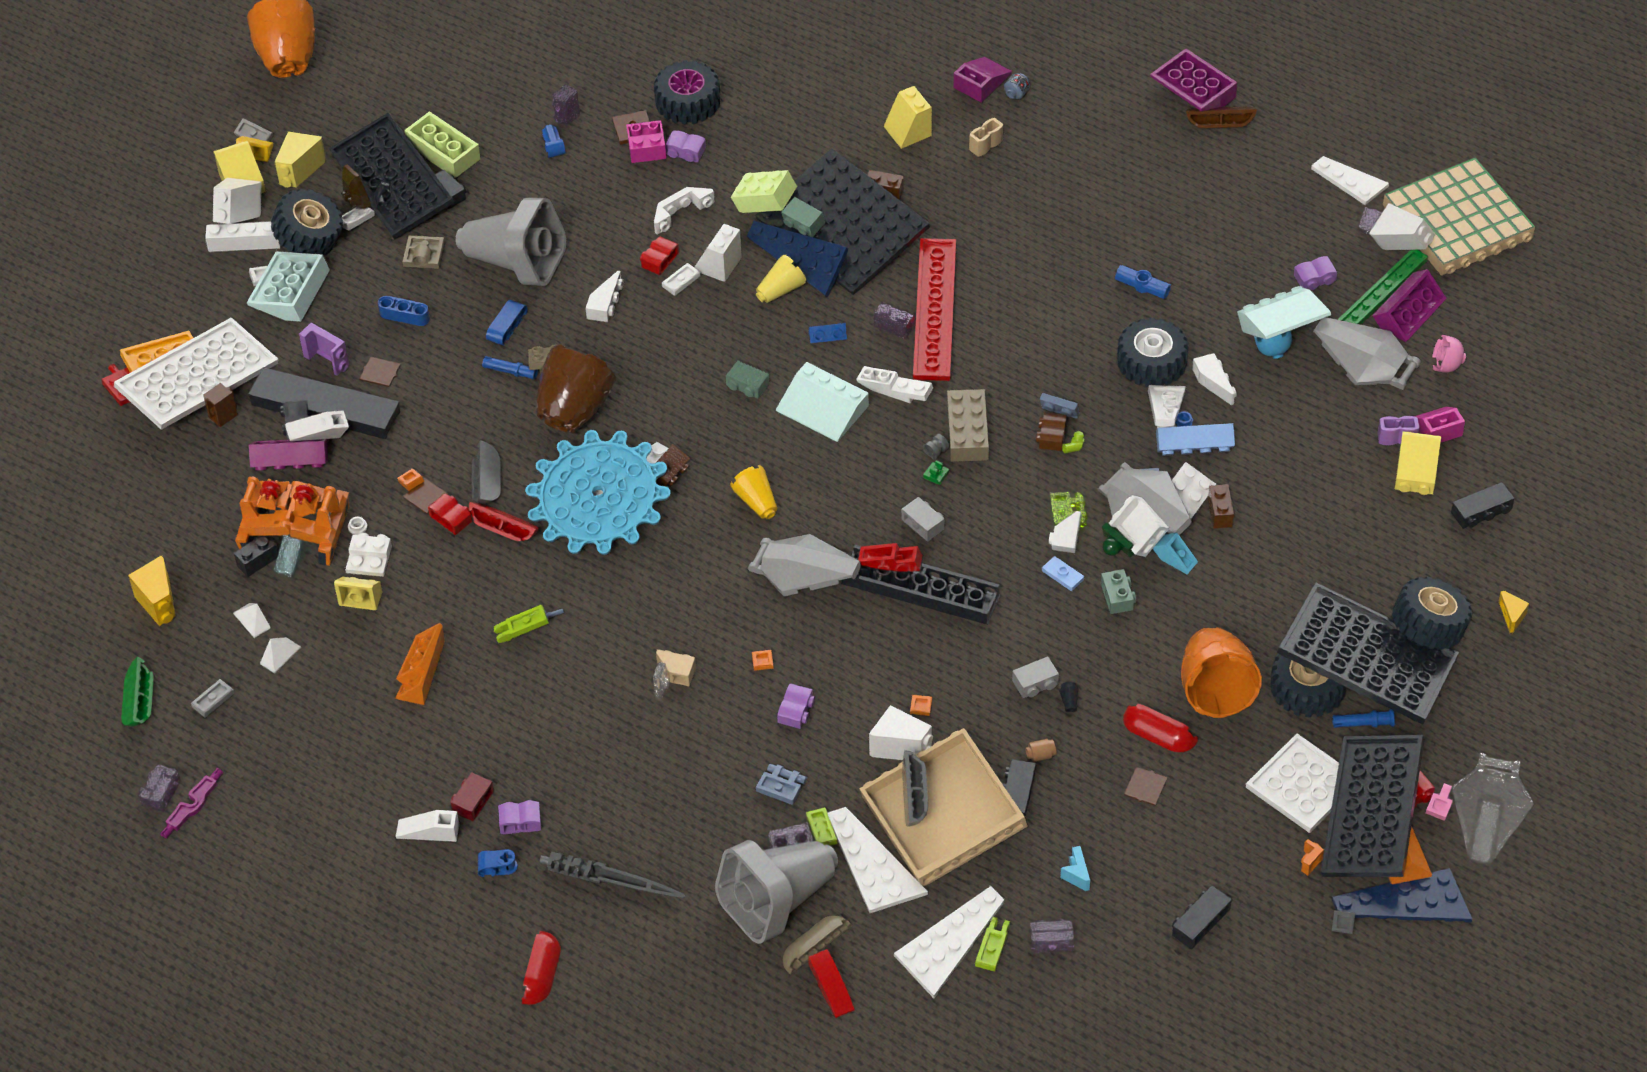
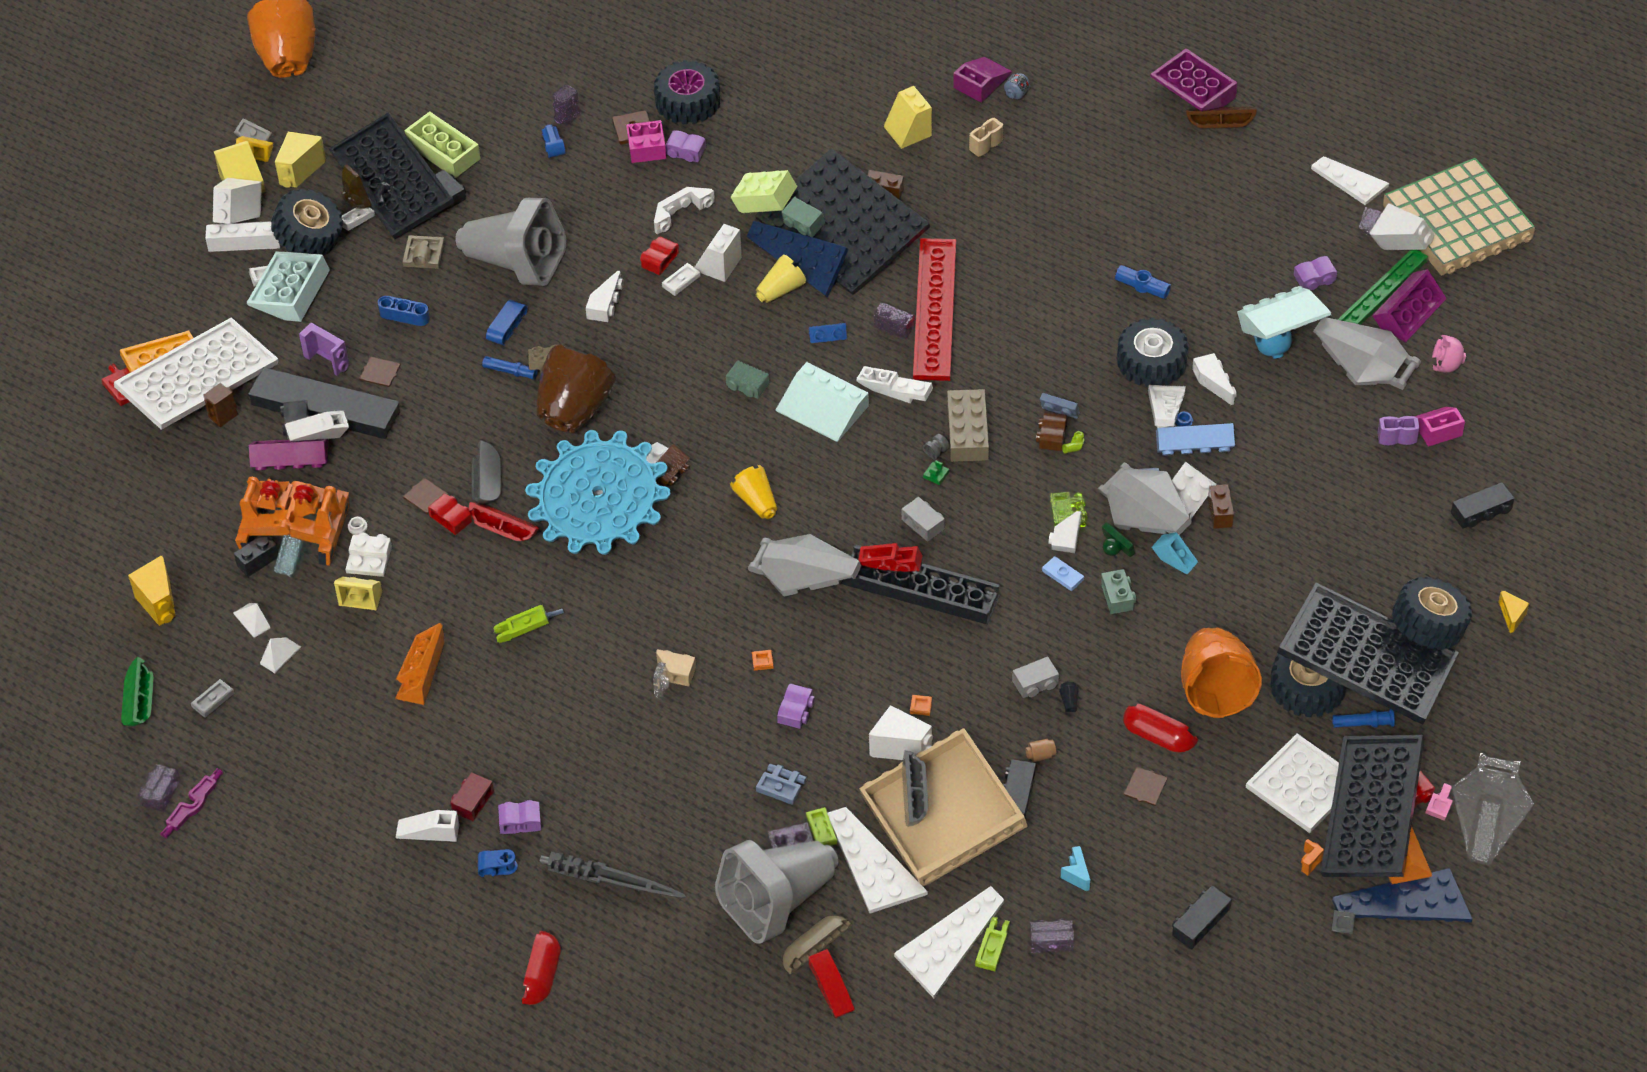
(410, 479): orange tile -> none
(1139, 525): white panel -> none
(1417, 463): light yellow slope -> none

